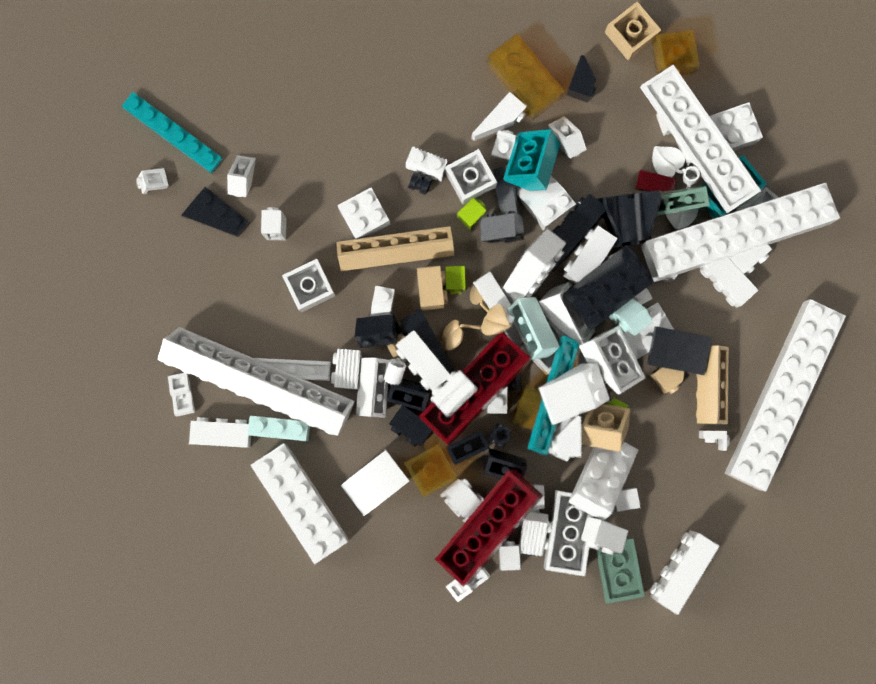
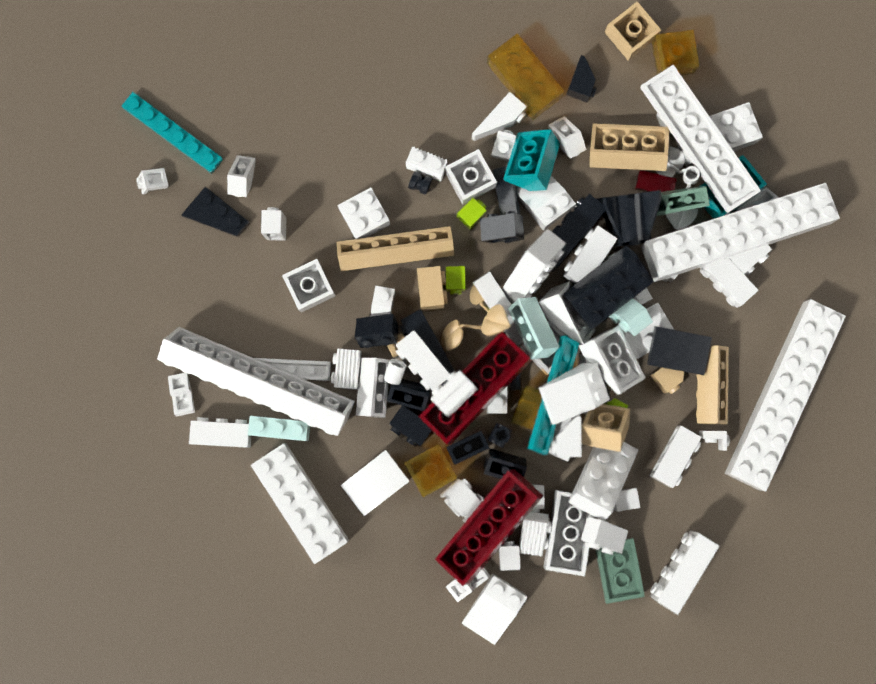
(494, 609): none -> white slope
(629, 147): none -> tan slope
(676, 456): none -> white brick

